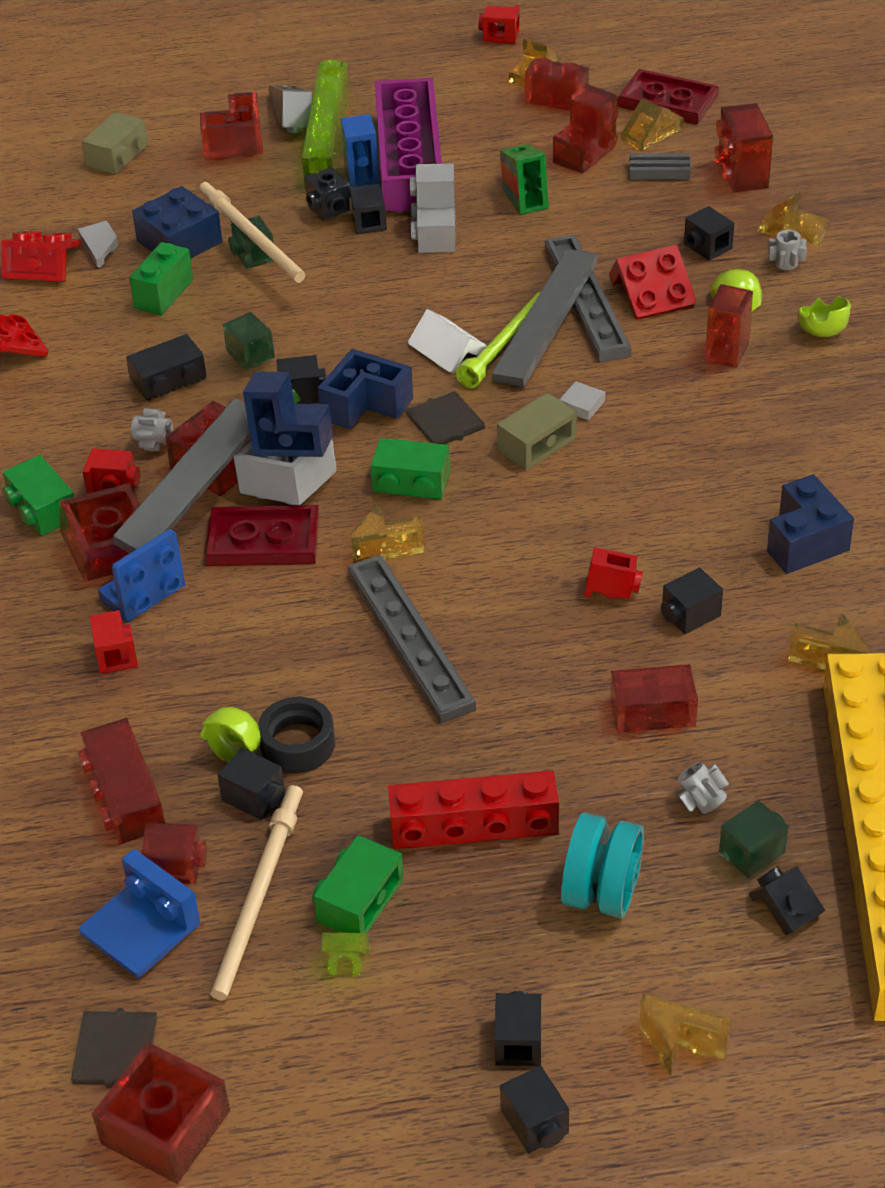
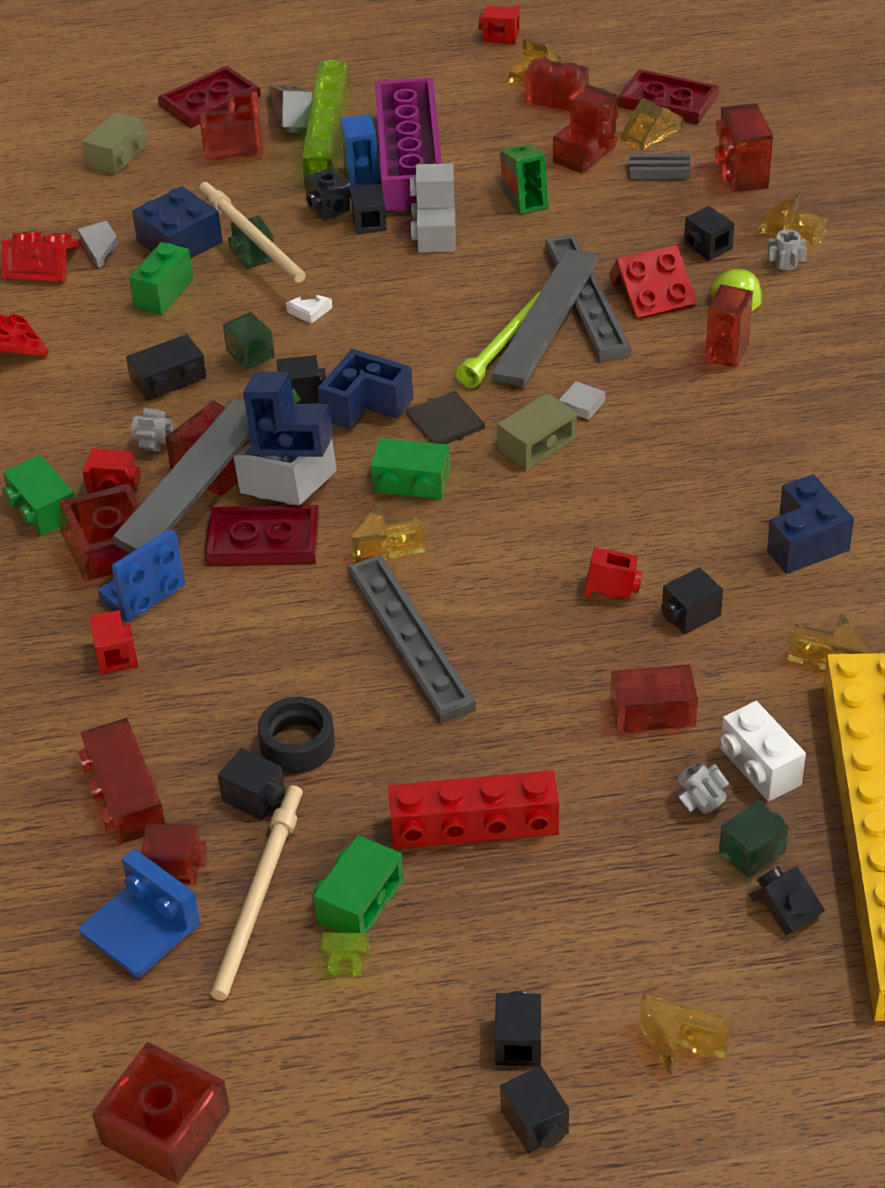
(110, 1044): clear smoke piece -> none
(205, 95): none -> dark red tile
(229, 731): lime hair -> none
(309, 309): none -> white tile
(443, 341): white panel -> none
(602, 865): teal wheel -> none
(762, 751): none -> white brick
(824, 319): lime hair -> none

